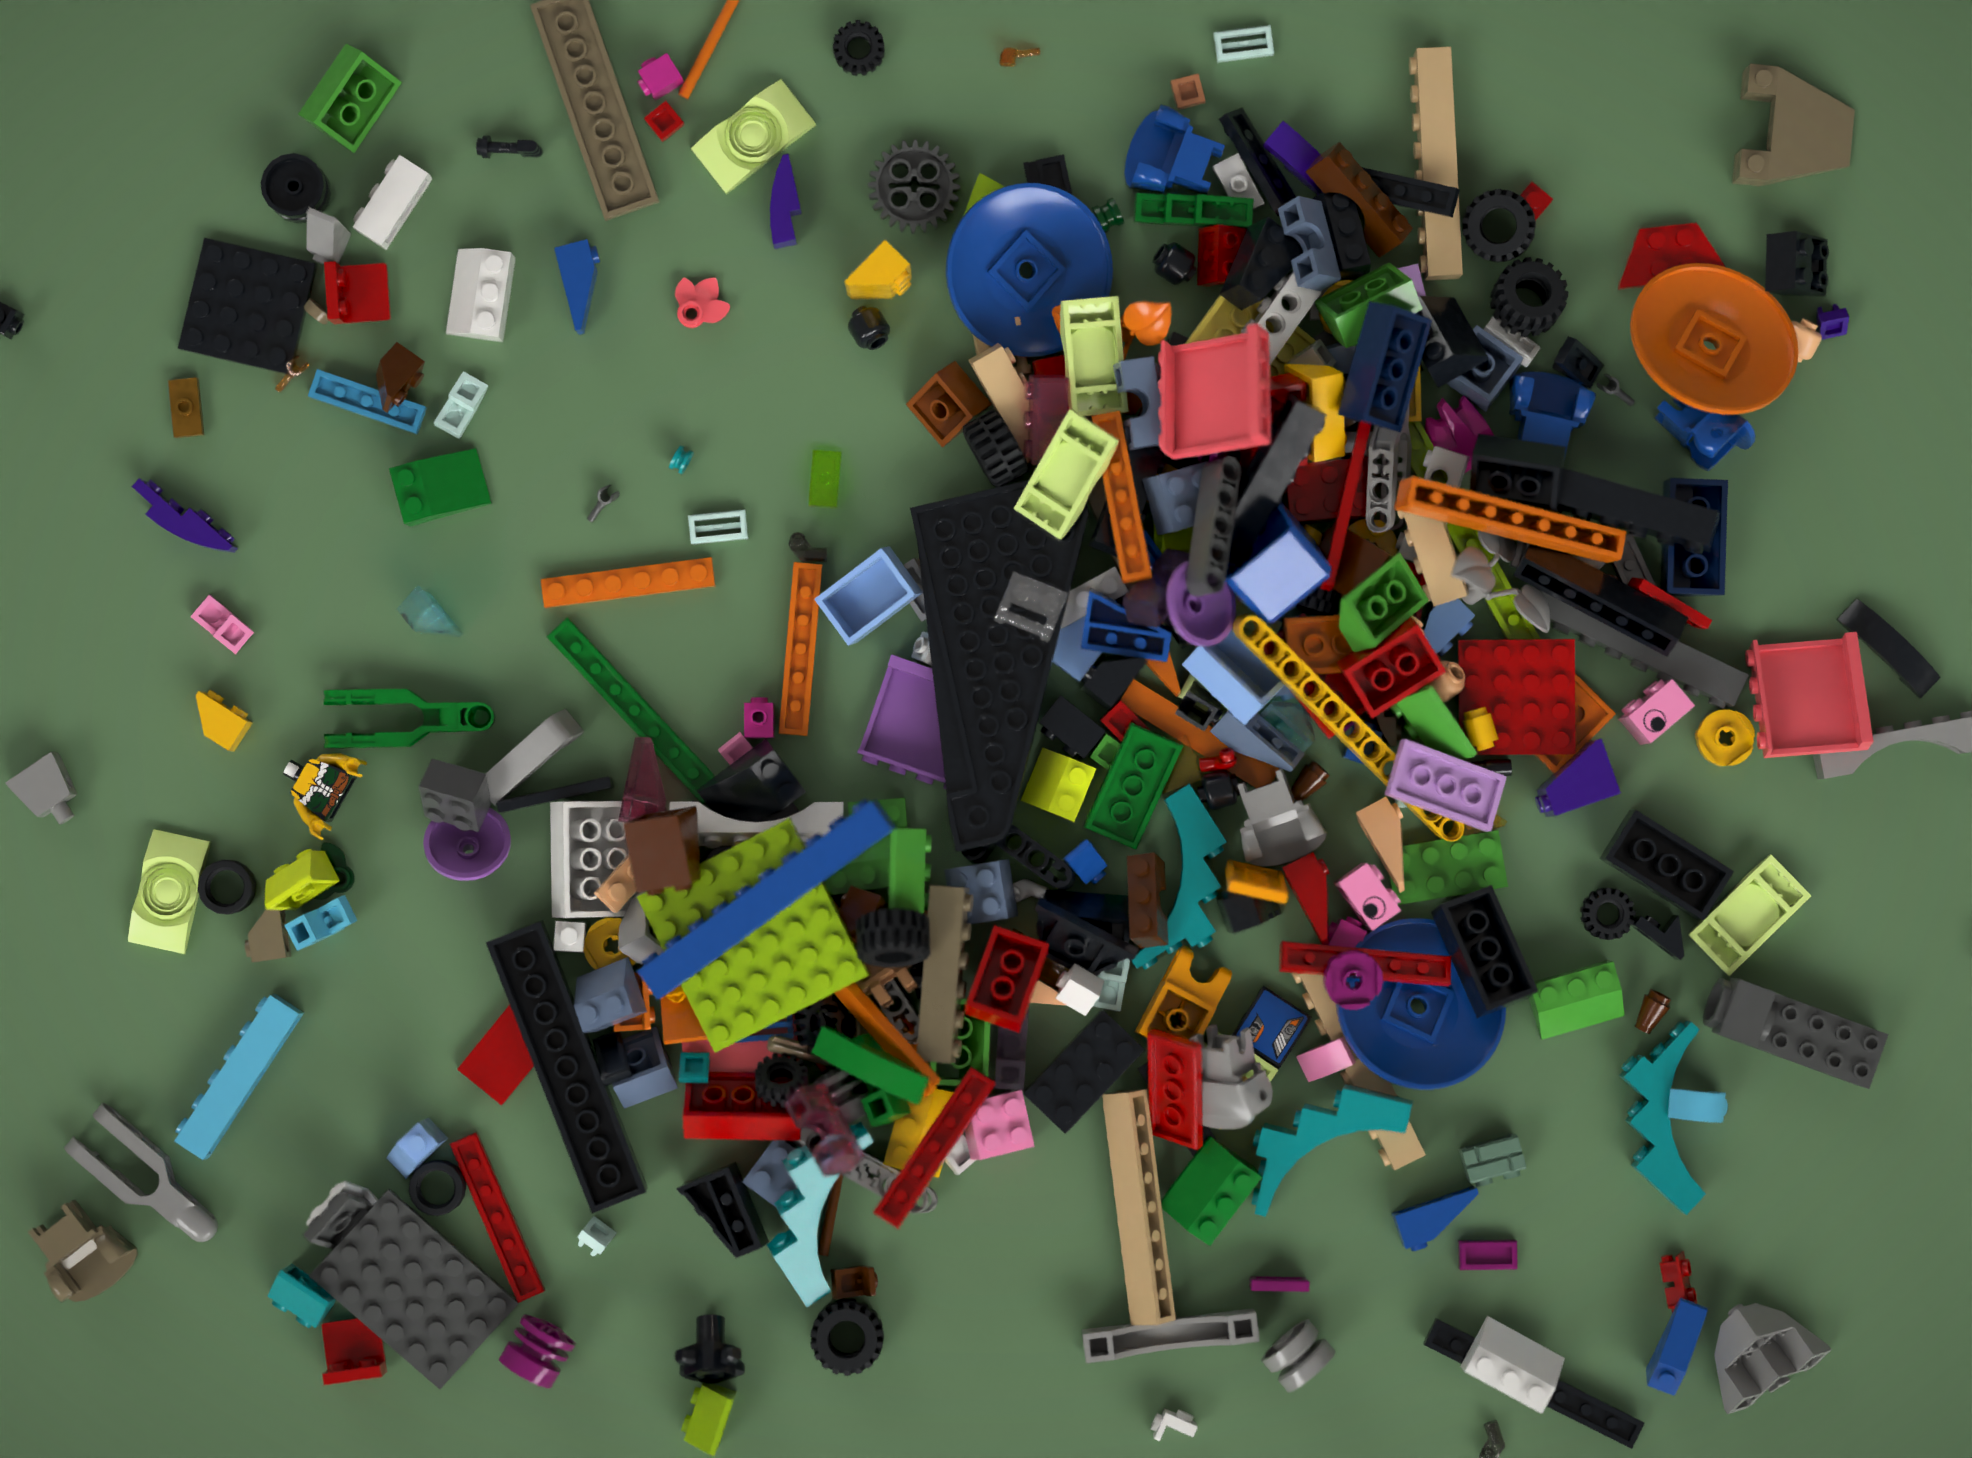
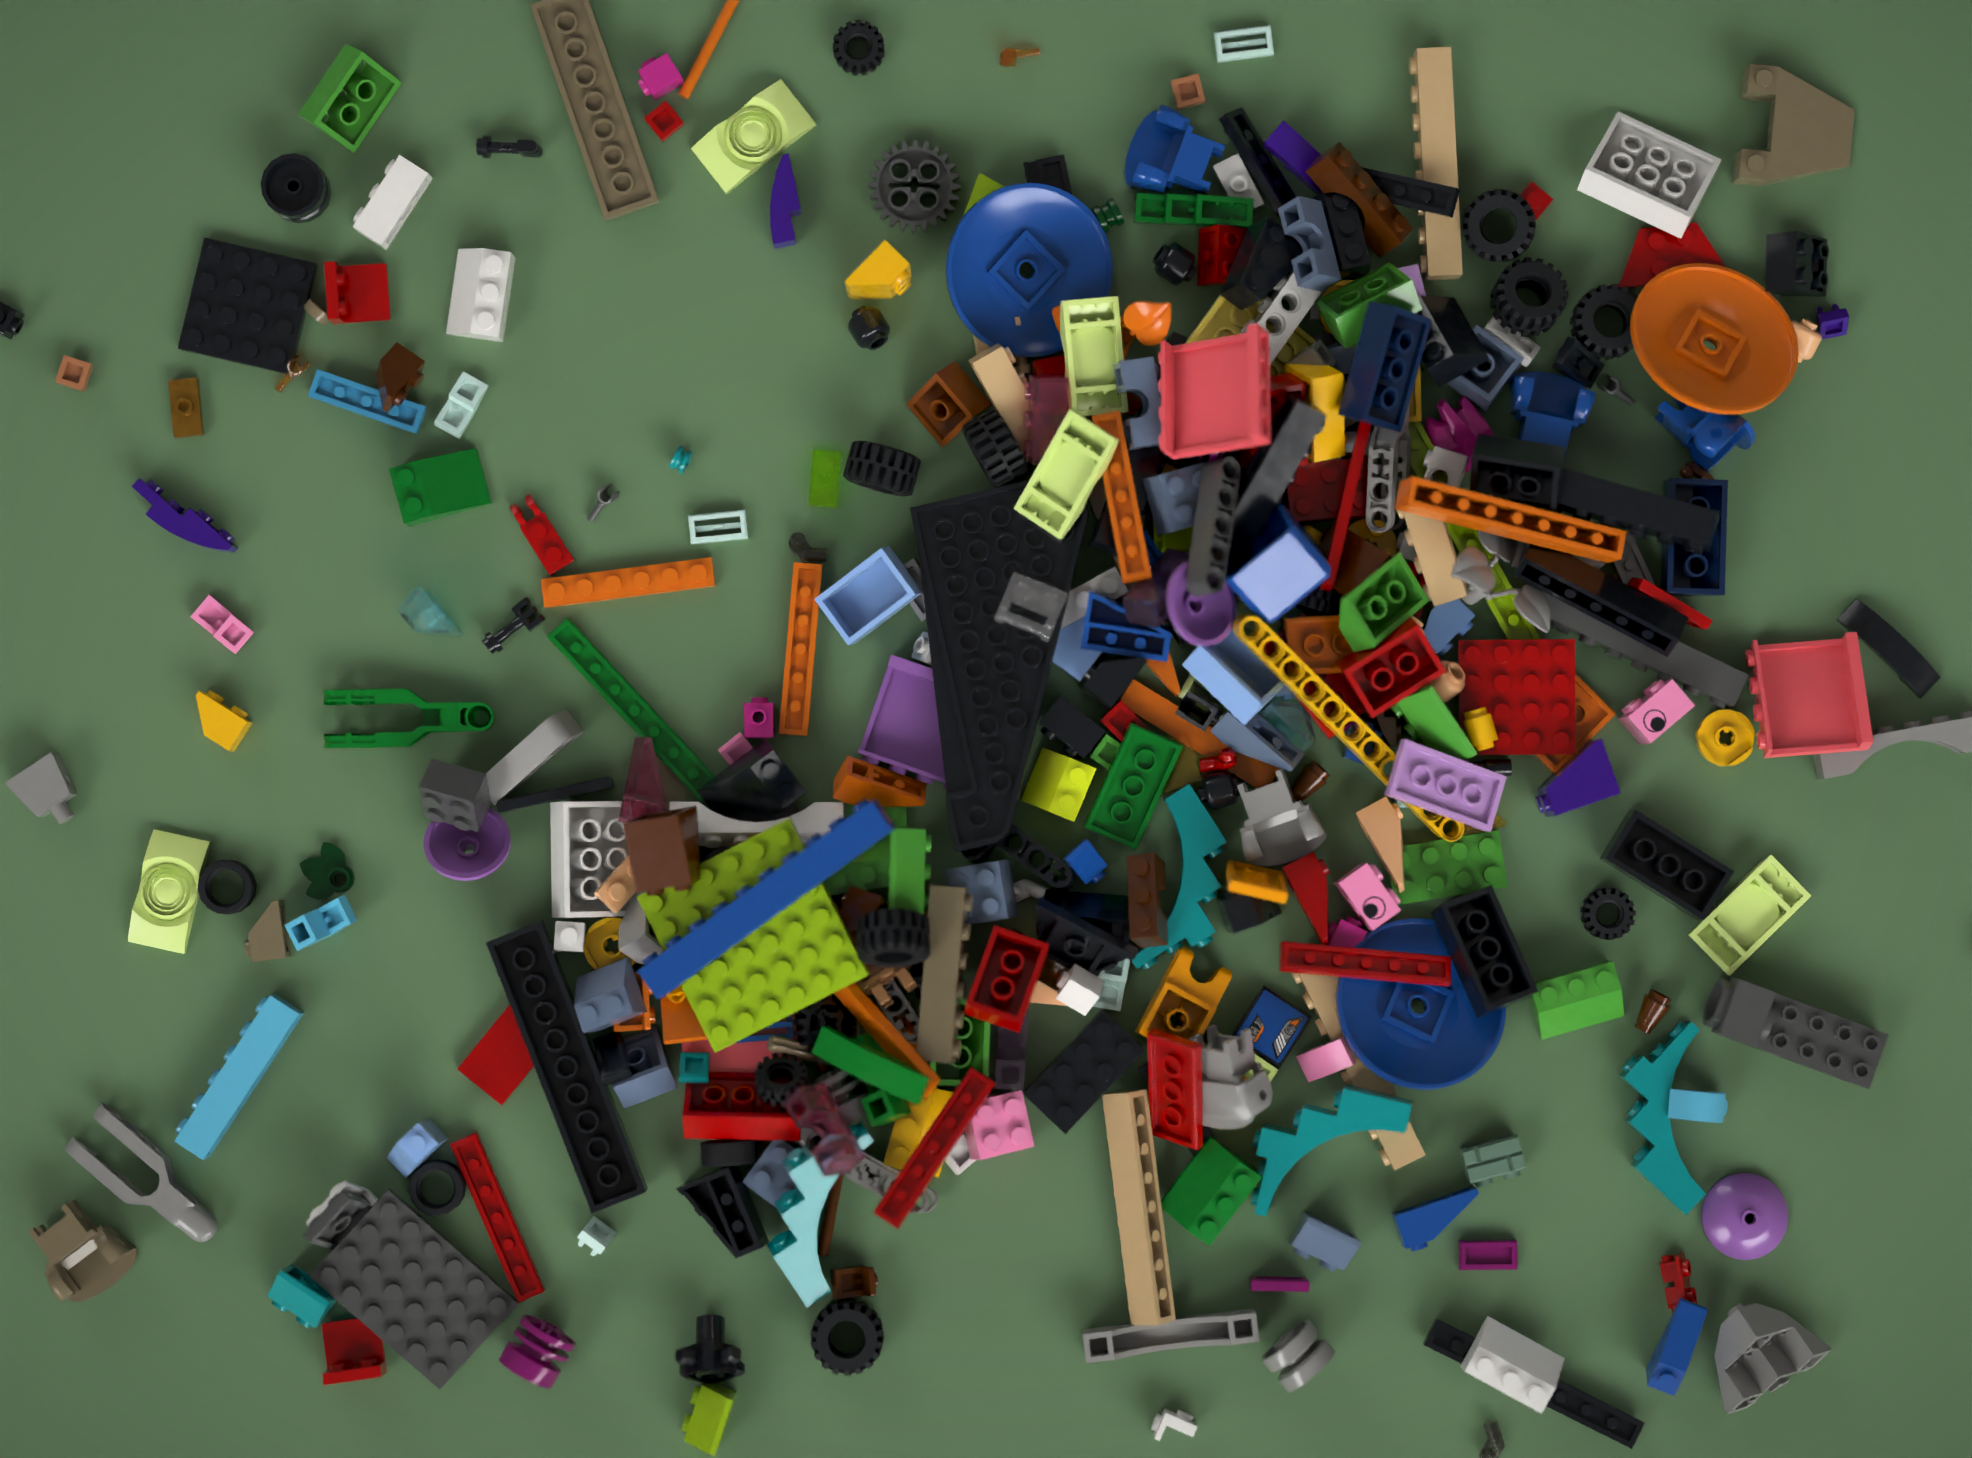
(74, 373): none -> nougat plate
(299, 881): neon yellow slope -> none
(322, 787): torso -> none
(325, 237): light grey slope -> none
(493, 642): none -> black hinge
(543, 538): none -> red hinge
(578, 273): blue slope -> none
(702, 299): coral plate -> none
(727, 1152): none -> black tyre
(863, 780): none -> orange slope
(882, 468): none -> black tyre
(1324, 1242): none -> sand blue slope
(1340, 967): magenta plate -> none
(1584, 326): none -> black tyre
(1648, 174): none -> white slope
(1667, 939): black slope -> none
(1694, 471): none -> reddish brown arm
(1725, 1212): none -> medium lavender dish

